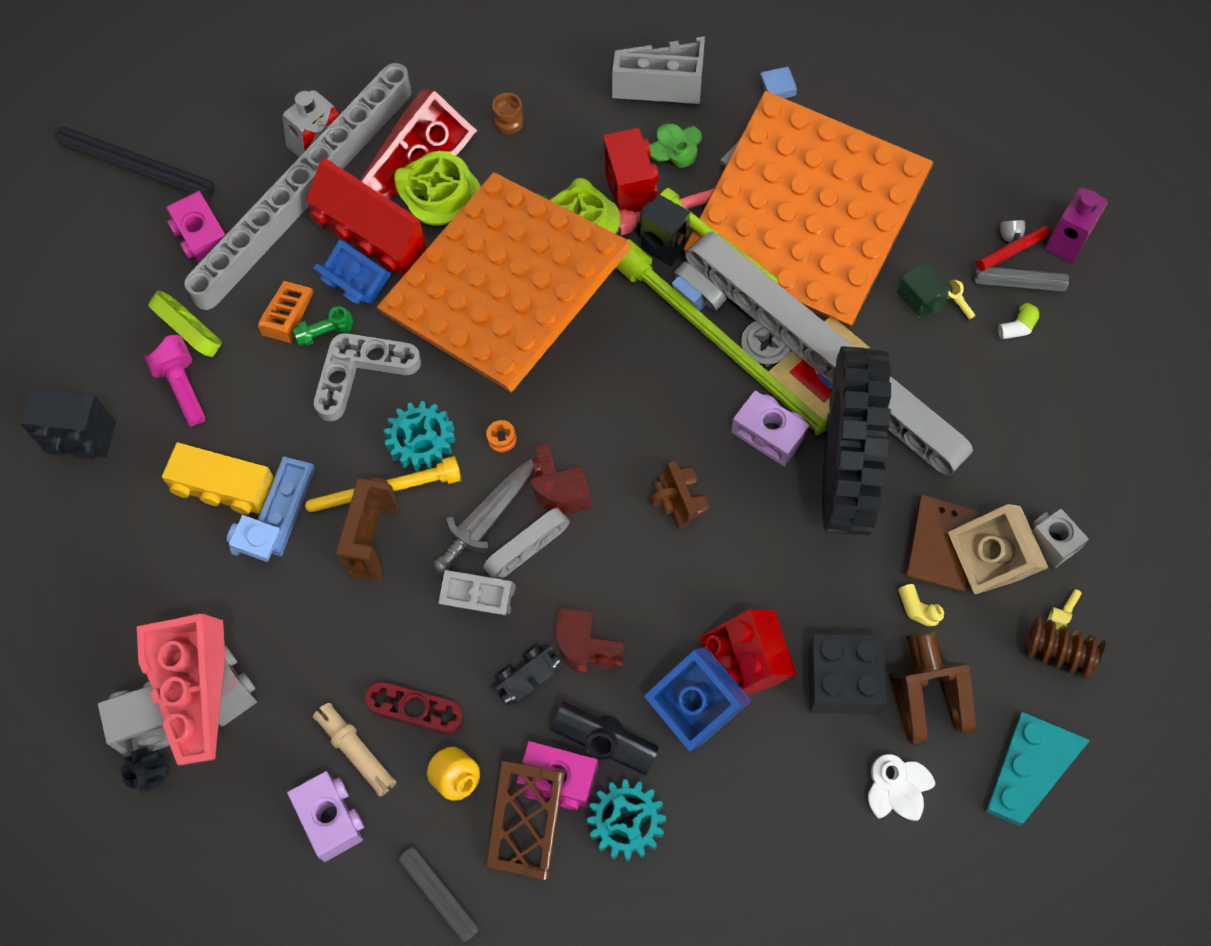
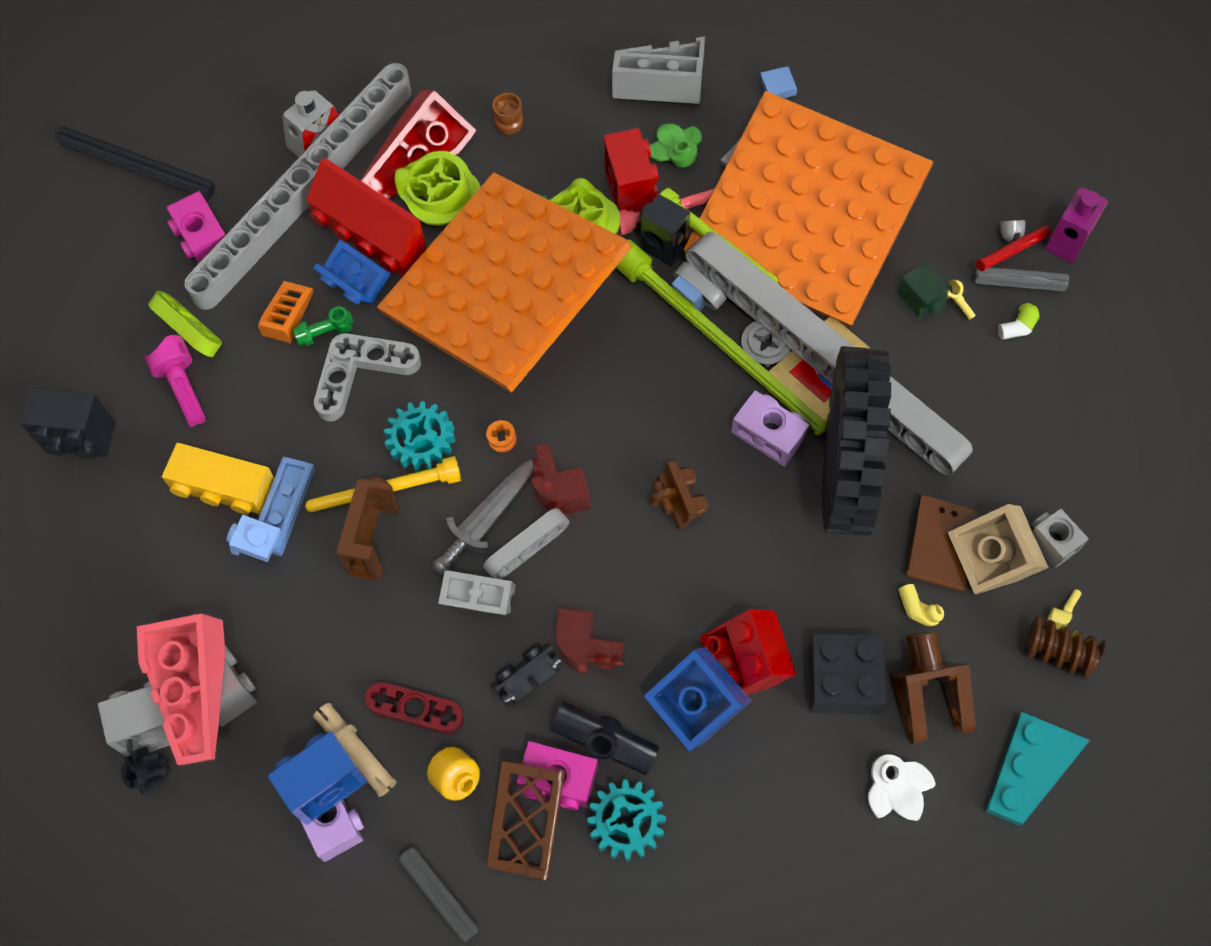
(317, 777): none -> blue brick

